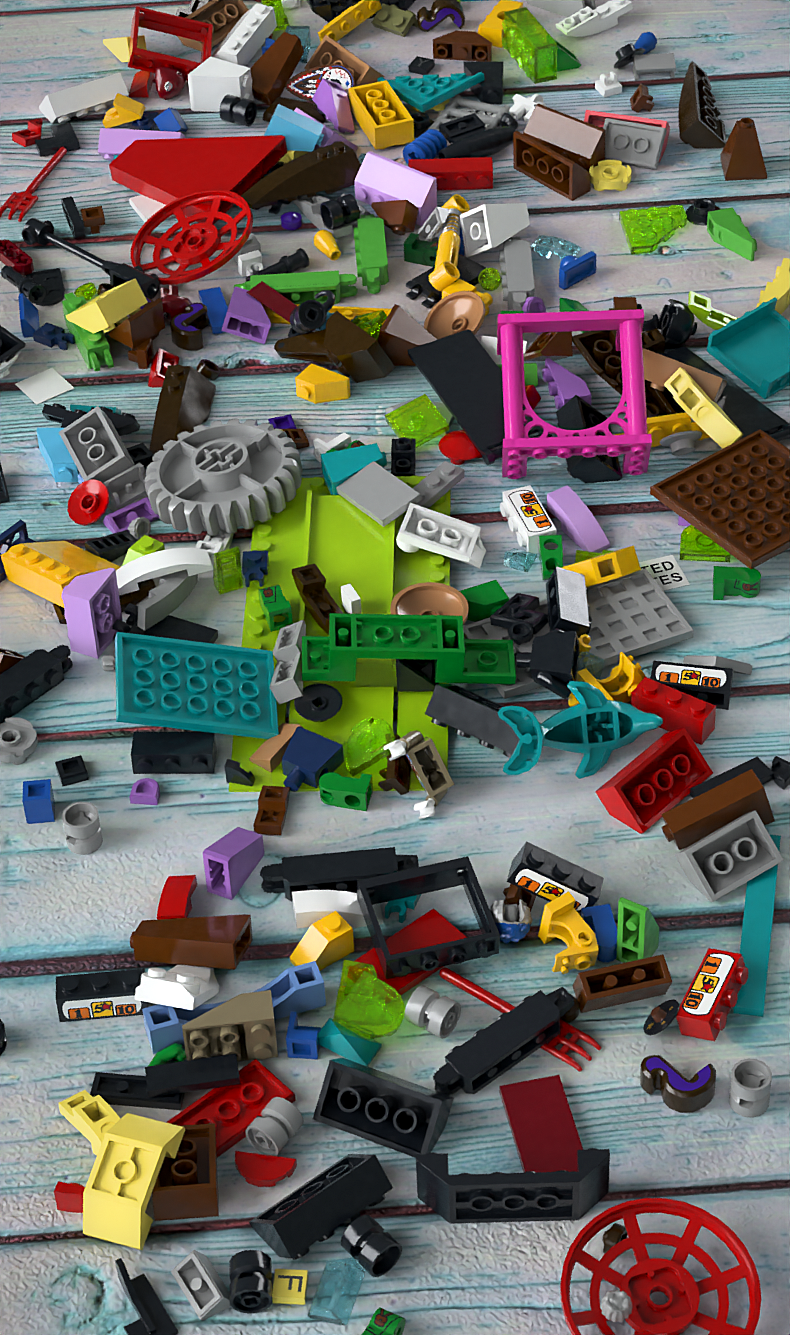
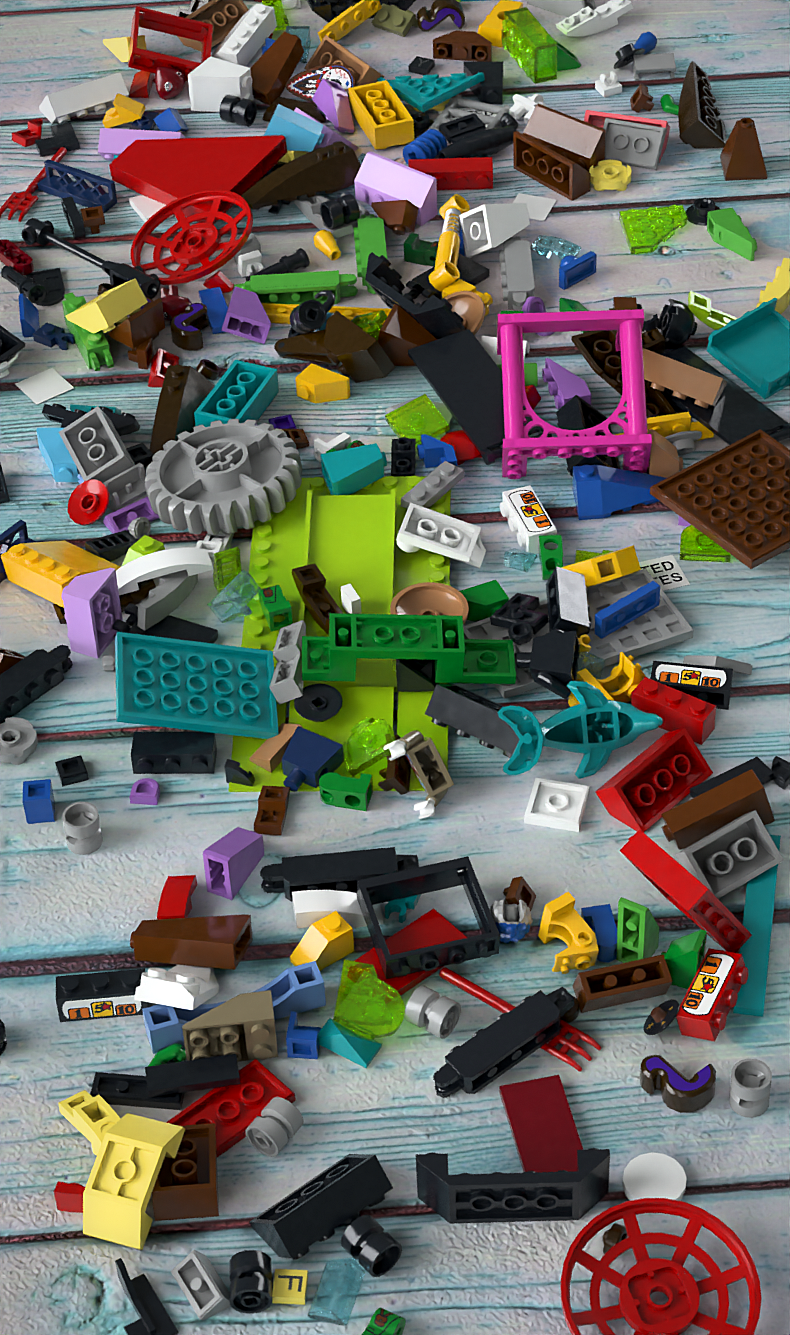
(80, 191): none -> dark blue fence
(86, 290): clear neon green tile -> none
(219, 280): none -> red tile
(232, 600): none -> clear light blue slope
(239, 394): none -> teal brick
(255, 566): dark blue plate -> none
(263, 1169): red tile -> none
(272, 300): dark red sticker -> none
(291, 220): dark purple tile -> none
(378, 493): light grey tile -> none
(382, 1107): black slope -> none
(433, 224): light grey slope -> none
(433, 315): none -> black slope
(435, 452): none -> blue slope
(489, 279): clear neon green tile -> none
(537, 206): none -> white sticker
(550, 345): reddish brown slope -> none
(553, 876): black brick -> none
(557, 804): none -> white tile
(577, 520): lavender slope -> none
(607, 489): none -> blue wedge
(616, 1305): light grey piece -> none
(627, 609): none -> blue plate
(654, 1177): none -> white tile
(663, 457): none -> medium nougat slope
(668, 104): none -> green arm
(685, 892): none -> red window
(685, 957): none -> green slope
(702, 409): light yellow slope -> none
(735, 582): green leg -> none

